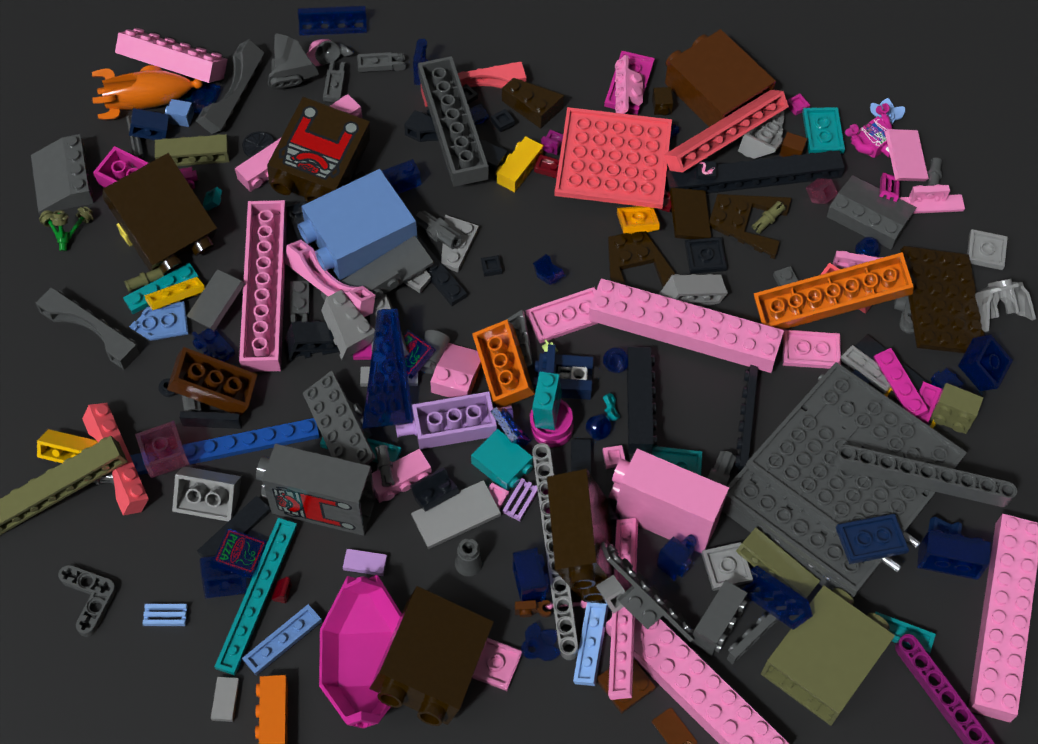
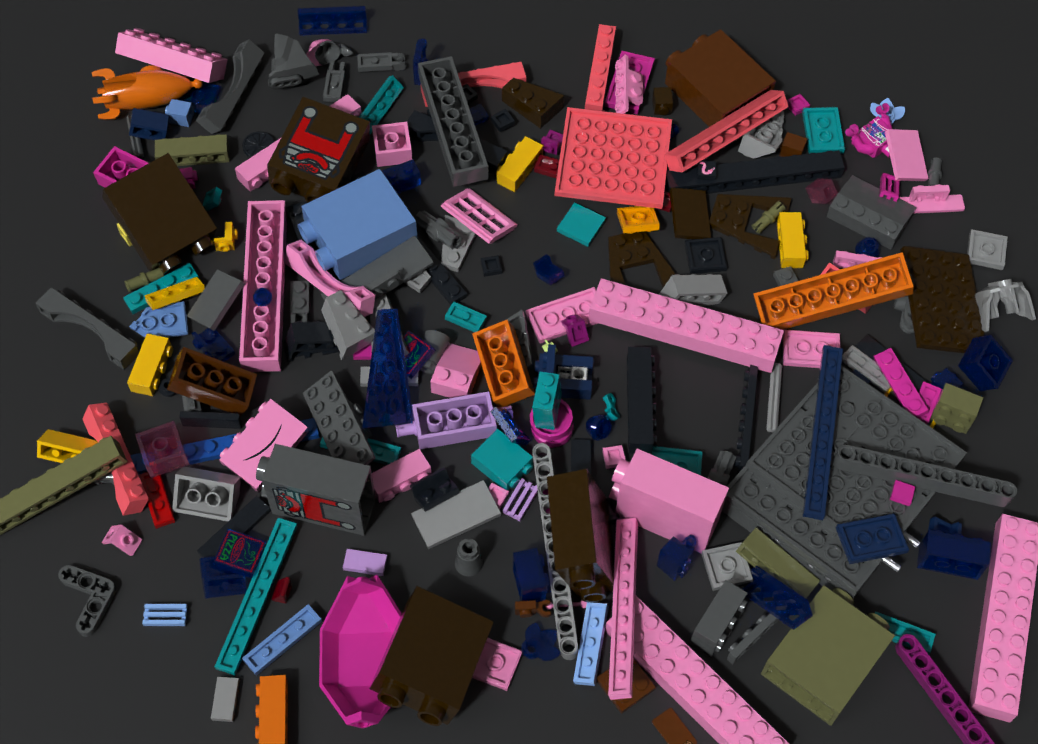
(59, 219): plant -> none
(62, 175): dark grey slope -> none
(123, 539): none -> bright pink bracket
(150, 365): none -> yellow brick
(158, 500): none -> red tile
(228, 242): none -> yellow bracket
(262, 297): none -> clear blue plate
(269, 427): none -> bright pink panel
(382, 101): none -> teal plate
(384, 466): dark grey pin -> none
(392, 144): none -> bright pink brick
(465, 317): none -> teal plate
(479, 215): none -> bright pink piece
(575, 329): none -> magenta bracket
(581, 224): none -> teal tile
(600, 67): none -> coral arch
(610, 591): light grey brick -> none
(615, 360): clear blue cone -> none
(641, 599): dark grey bracket -> none
(774, 398): none -> light grey axle
(792, 239): none -> yellow brick
(822, 433): none -> dark blue plate
(902, 493): none -> dark pink tile

